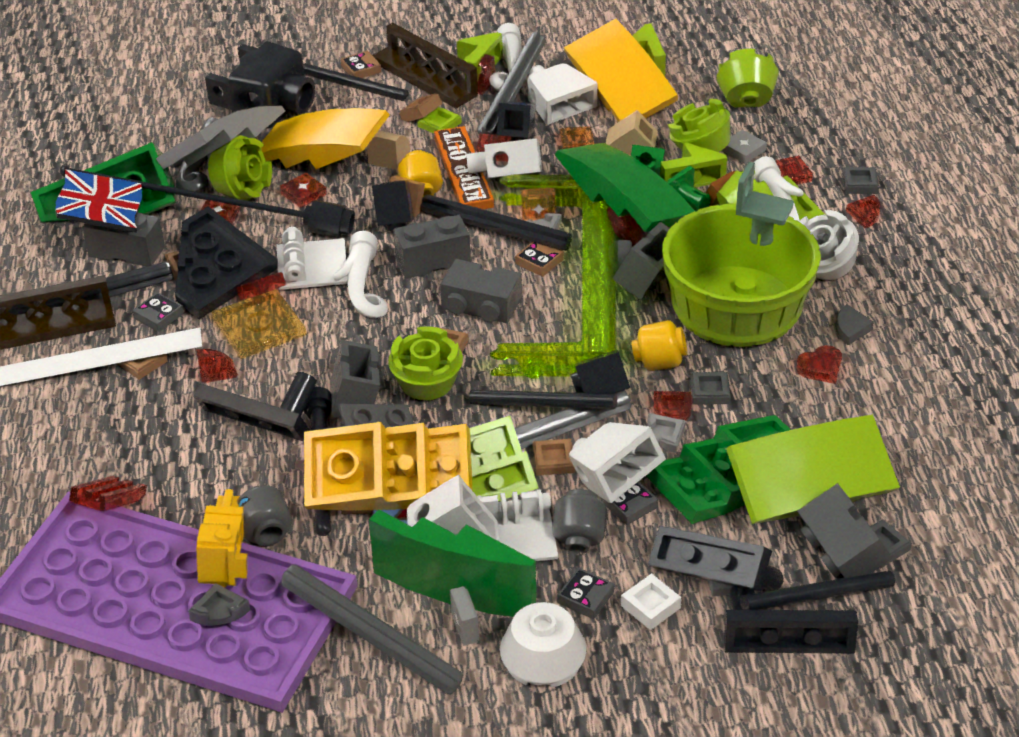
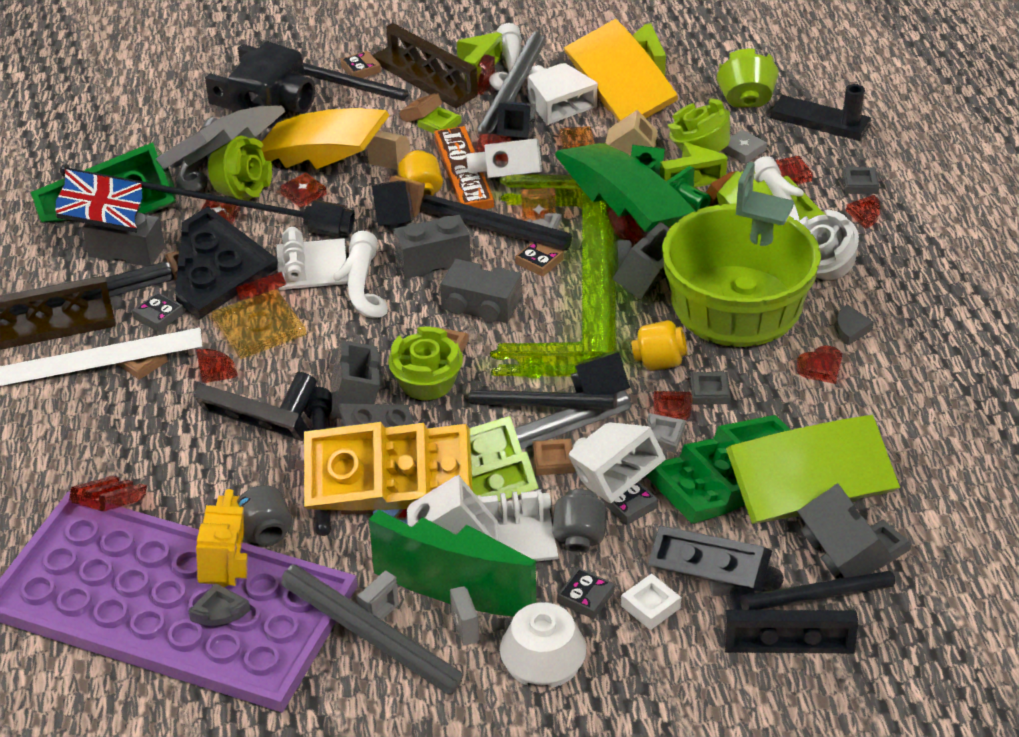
(380, 596): none -> light grey tile
(843, 123): none -> black piece

